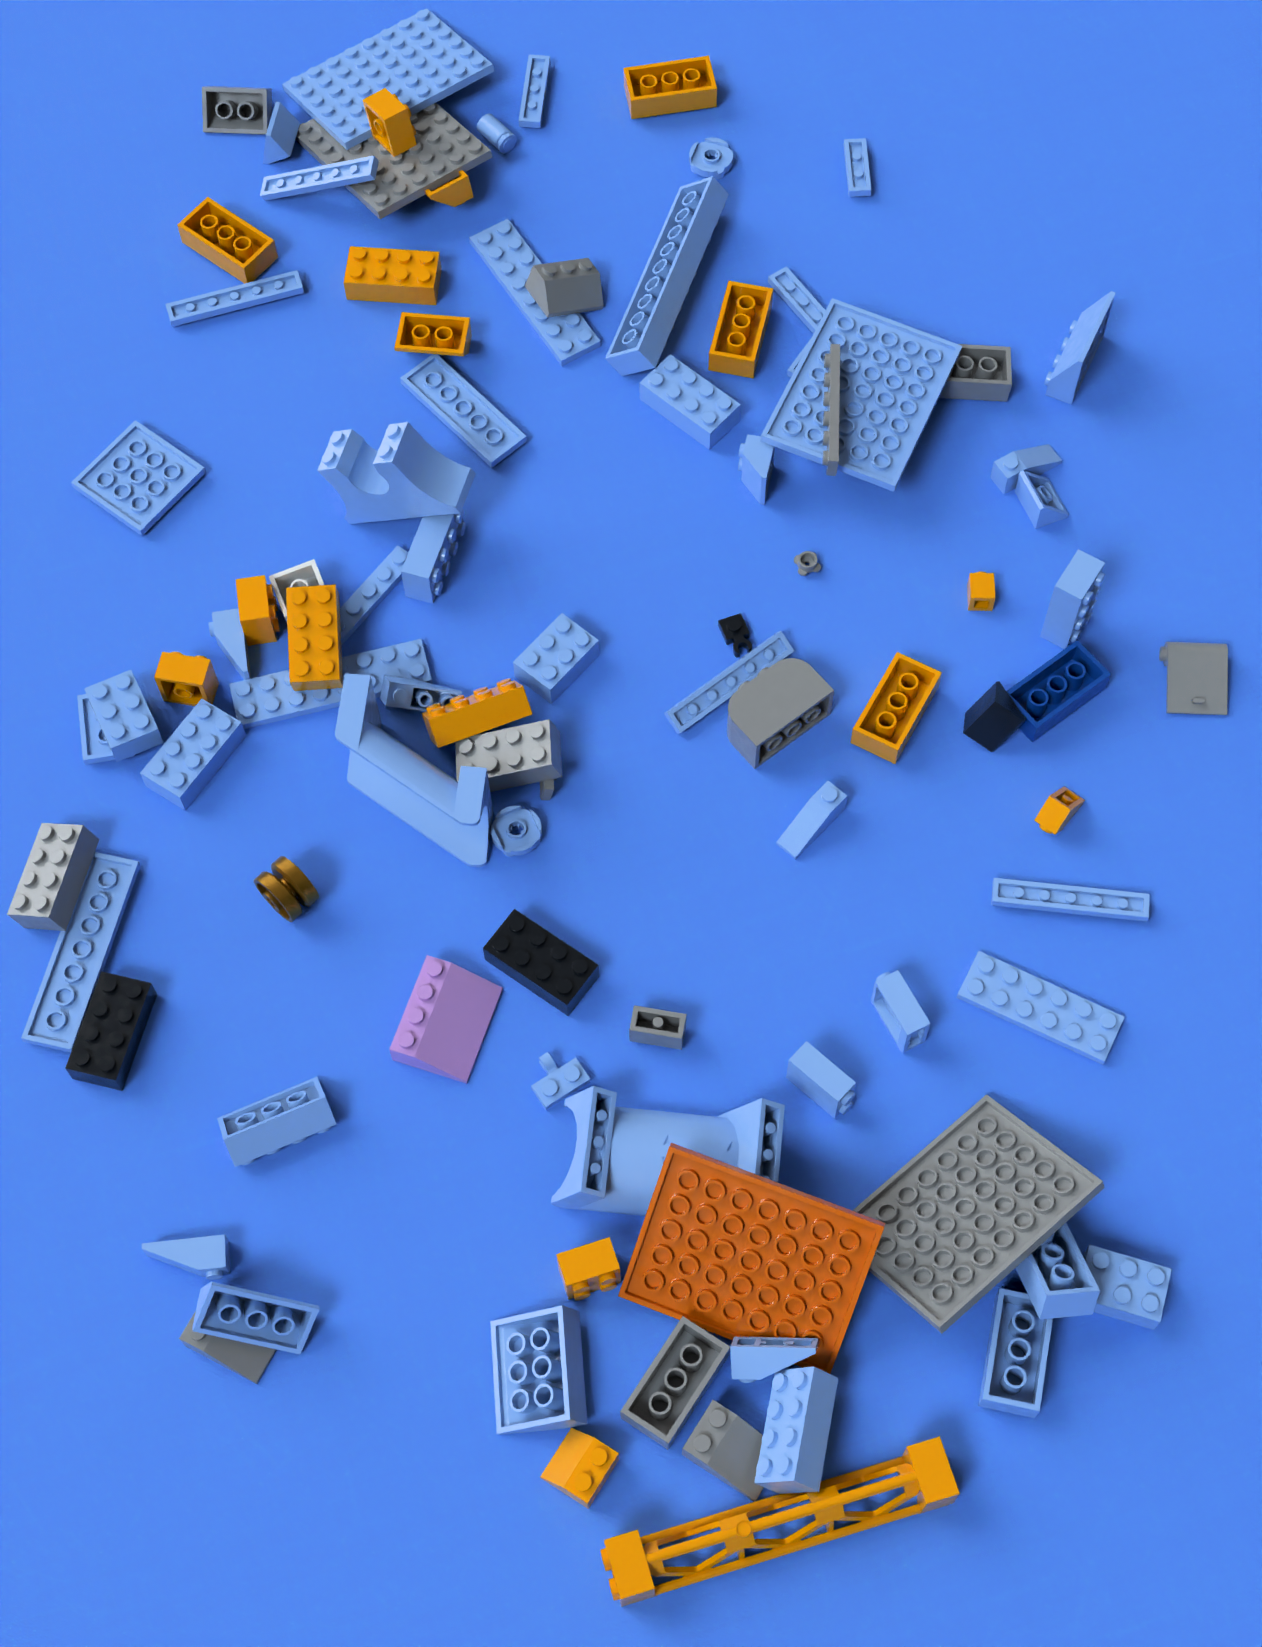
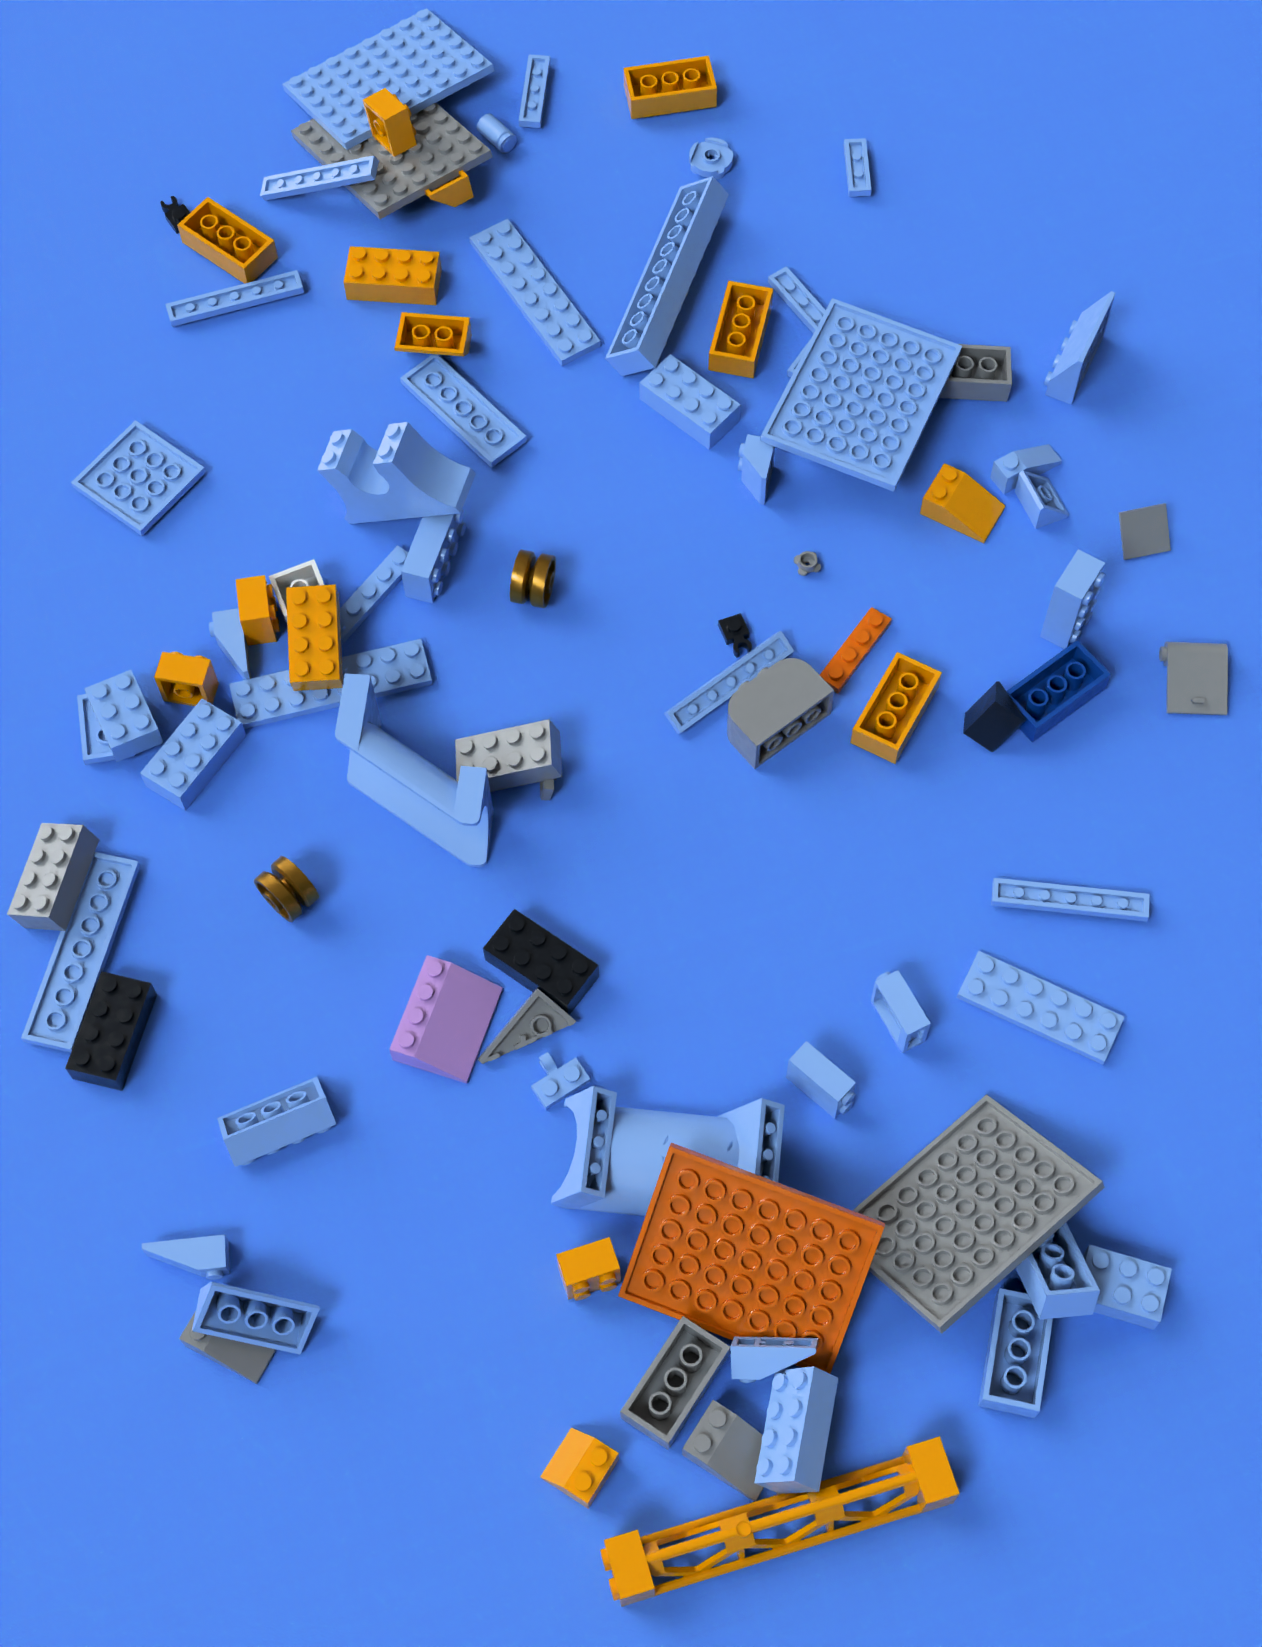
(174, 213): none -> black plate
(236, 109): light grey slope -> none
(280, 135): light blue slope -> none
(414, 694): light blue slope -> none
(476, 713): light orange brick -> none
(514, 844): light blue plate -> none
(532, 578): none -> pearl gold wheel
(533, 1020): none -> light grey wing
(538, 1371): light blue slope -> none
(556, 658): light blue brick -> none
(566, 287): light grey slope -> none
(657, 1027): brick -> none
(813, 819): light blue slope -> none
(831, 416): light grey plate -> none
(855, 649): none -> orange plate
(961, 504): none -> light orange slope
(981, 591): light orange brick -> none
(1058, 810): light orange slope -> none
(1144, 531): none -> light grey piece

